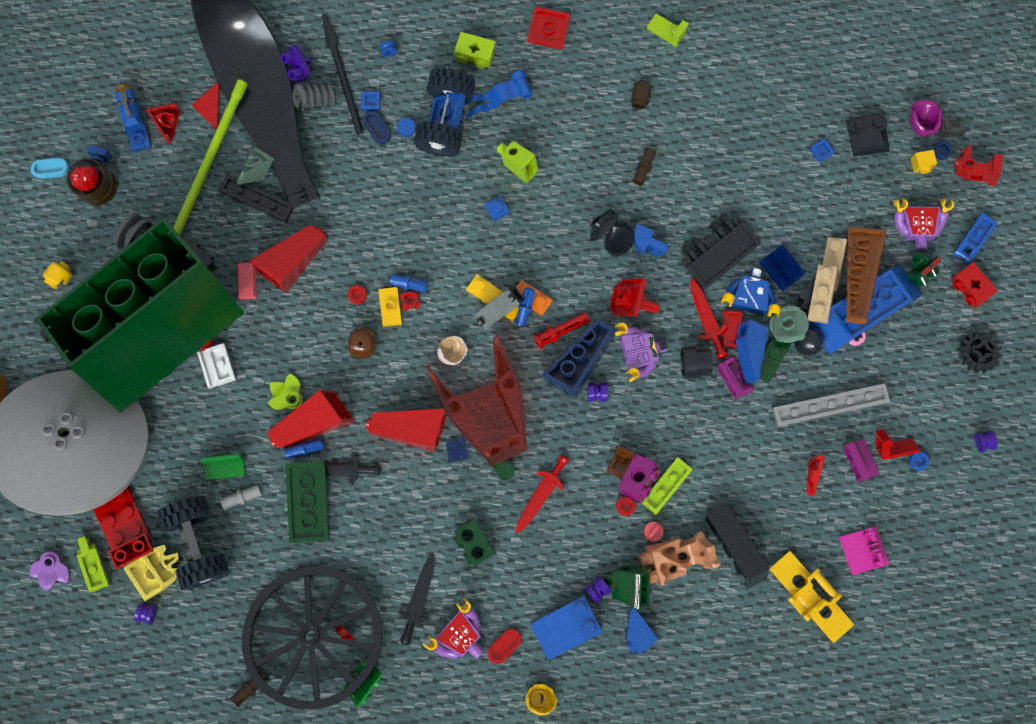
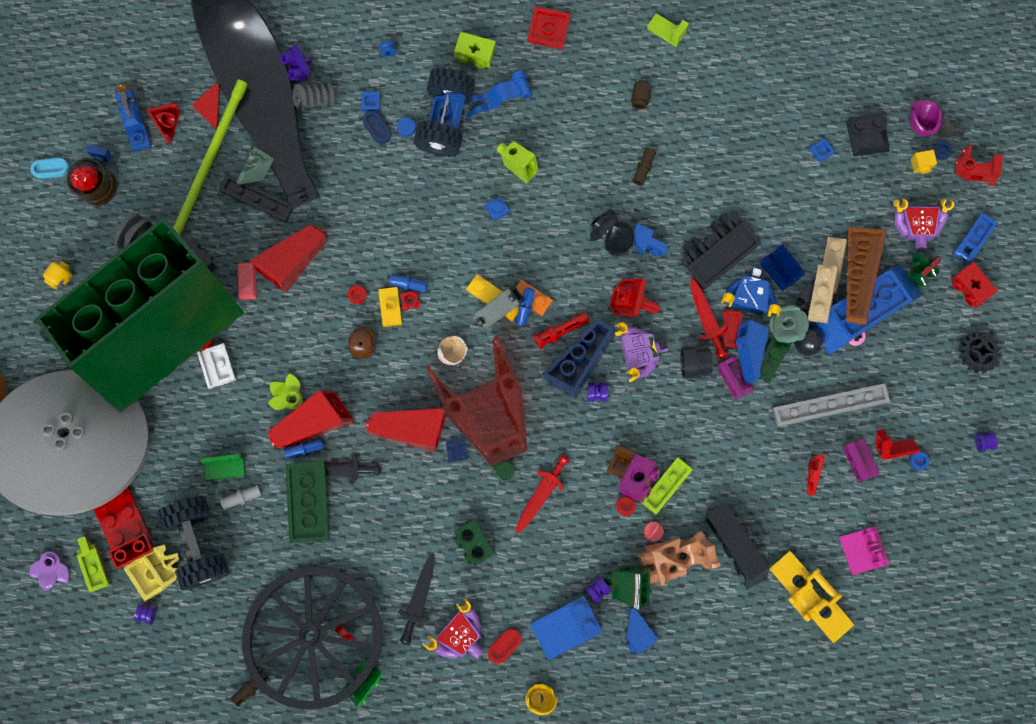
(332, 43): black piece -> none

